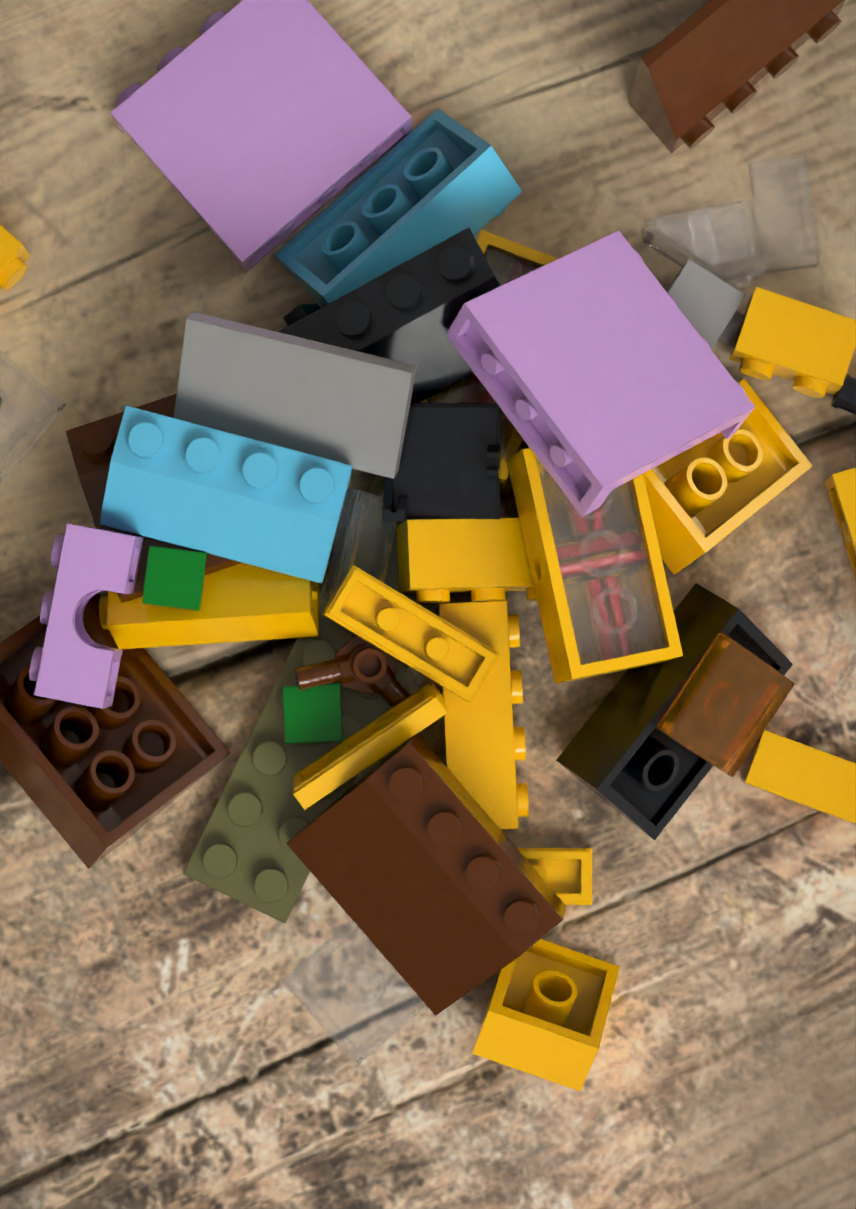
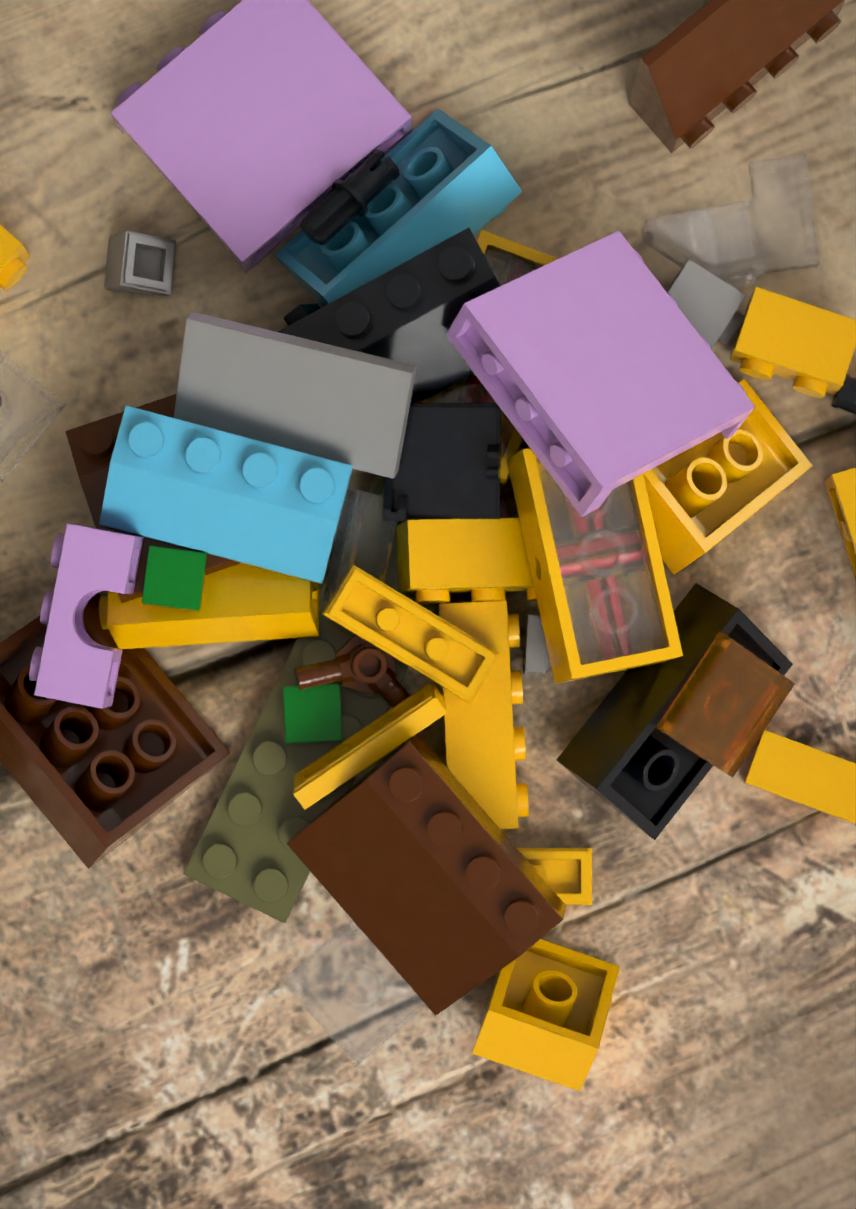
(140, 263): none -> light grey slope
(349, 198): none -> black axle
(536, 650): none -> light grey tile

